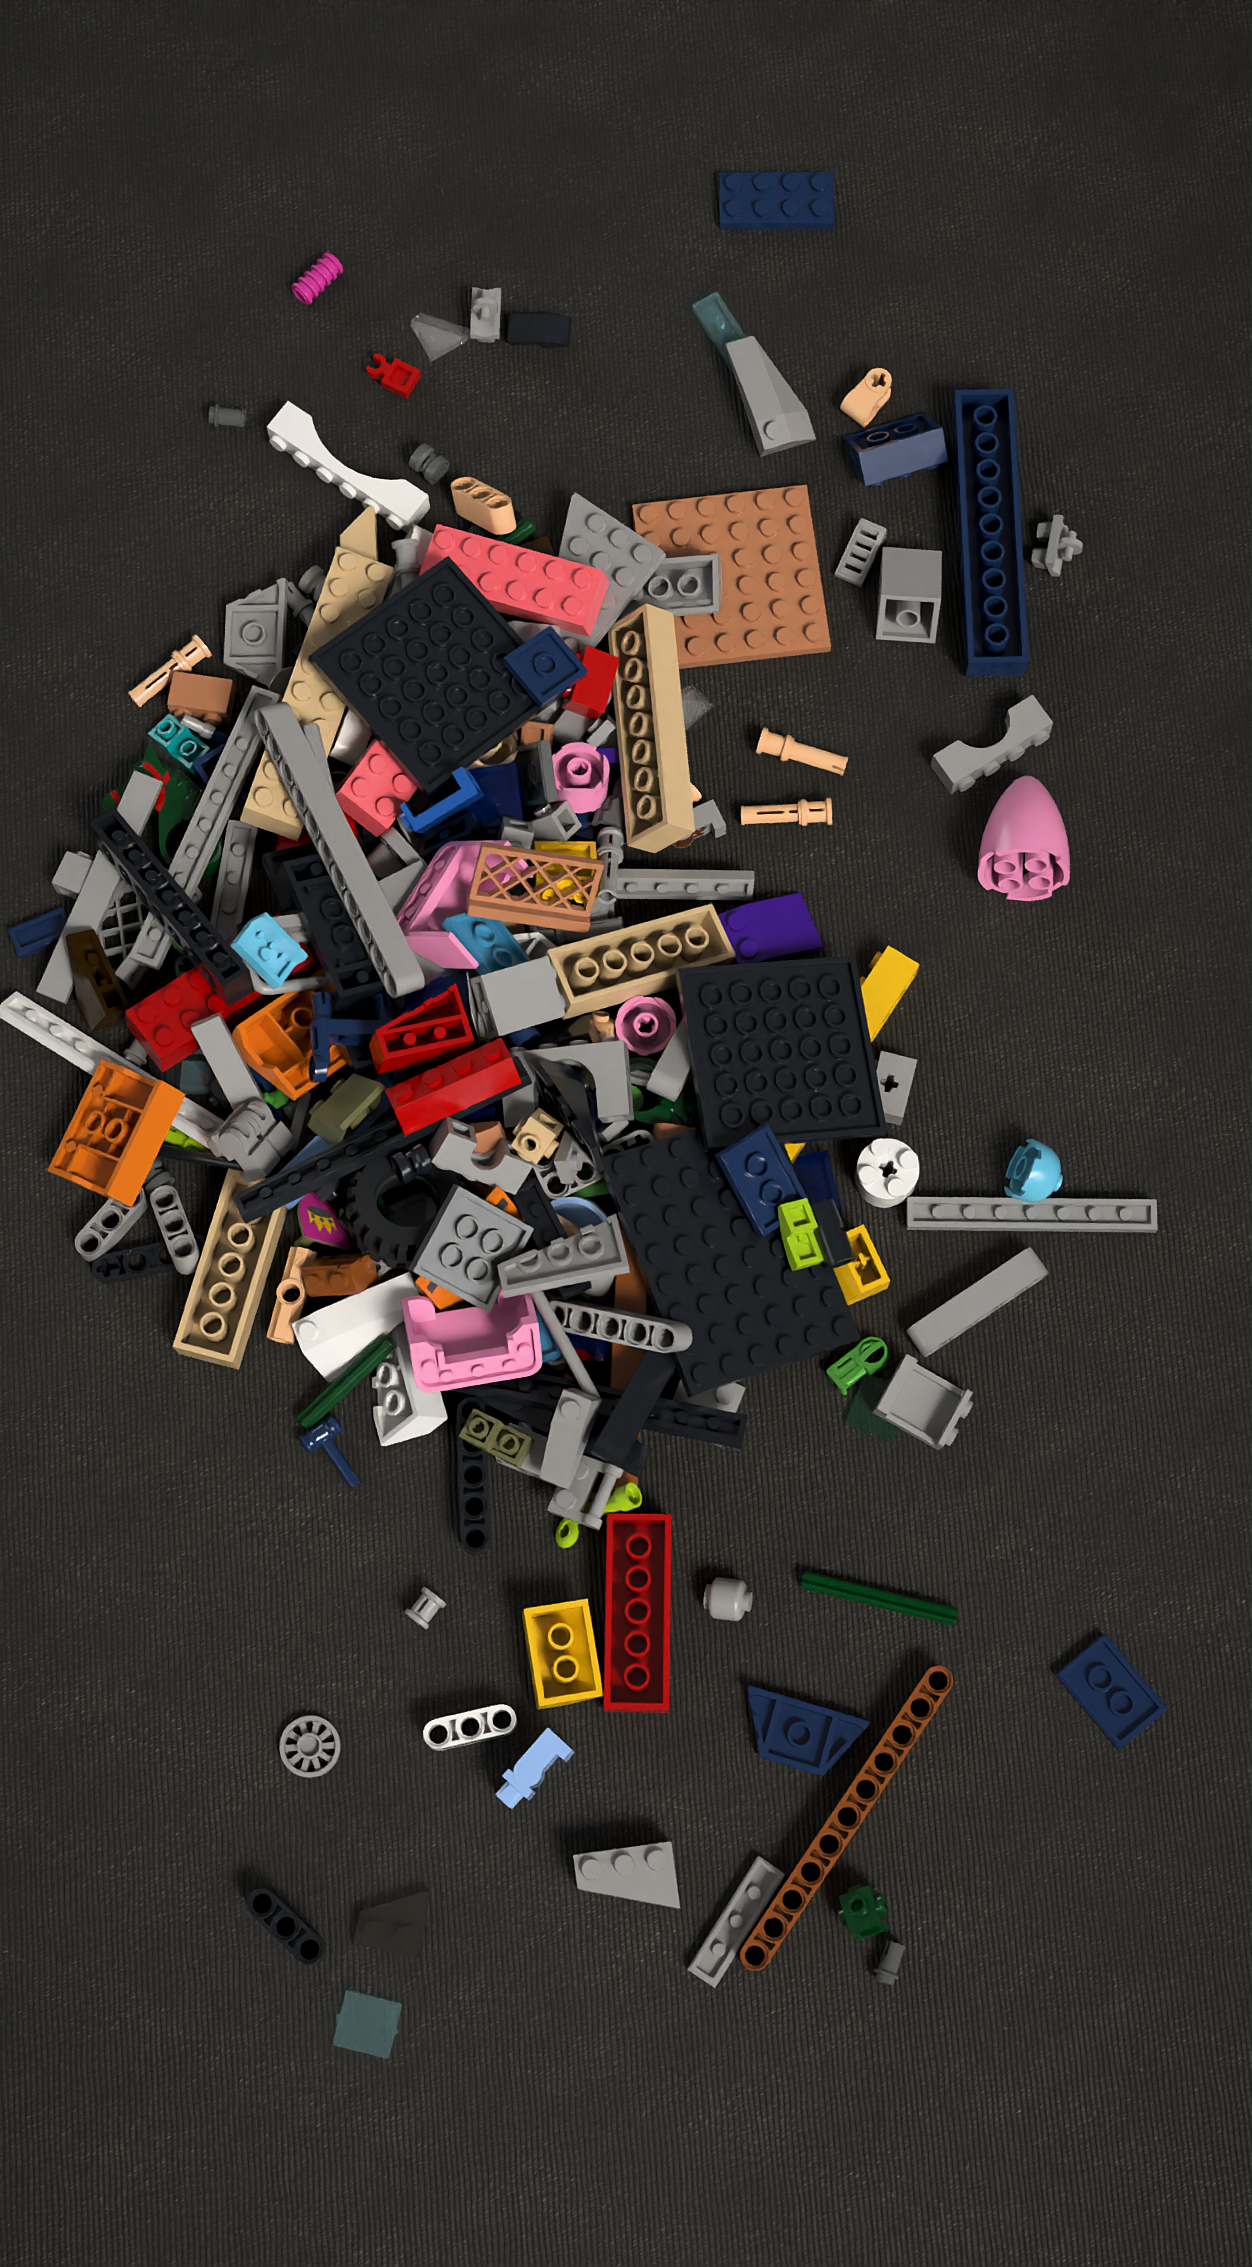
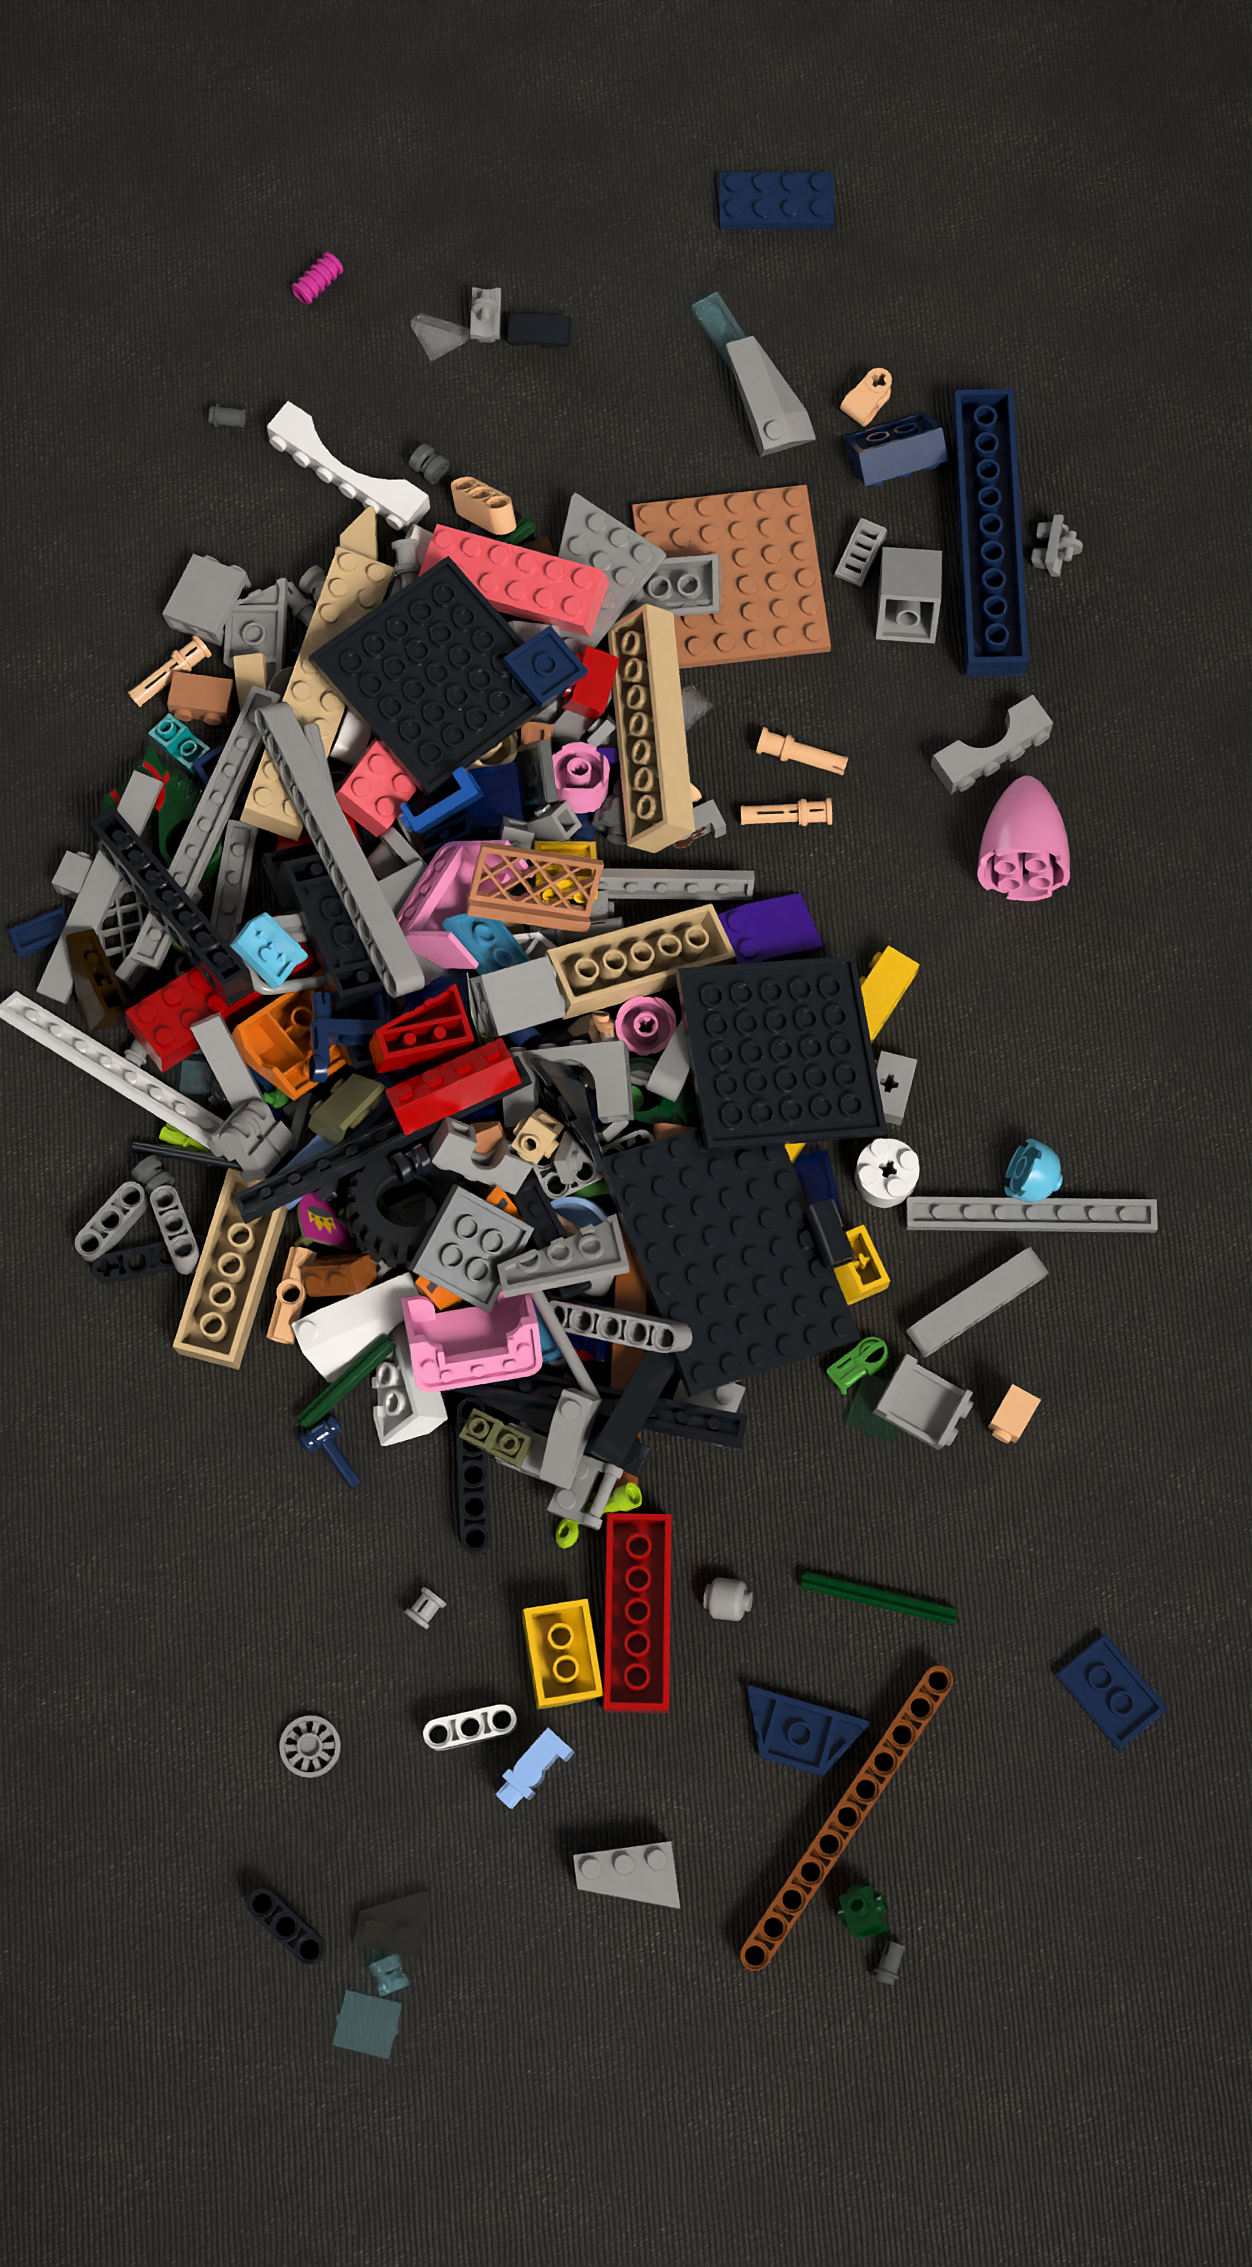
(116, 1132): orange piece -> none
(204, 729): light grey piece -> none
(205, 598): none -> light grey panel
(249, 671): none -> tan slope
(392, 1982): none -> clear light blue wheel
(397, 377): red plate -> none
(608, 887): light grey pin -> none
(736, 1921): light grey tile -> none
(760, 1177): dark blue tile -> none
(797, 1234): lime slope -> none
(1013, 1414): none -> light nougat slope

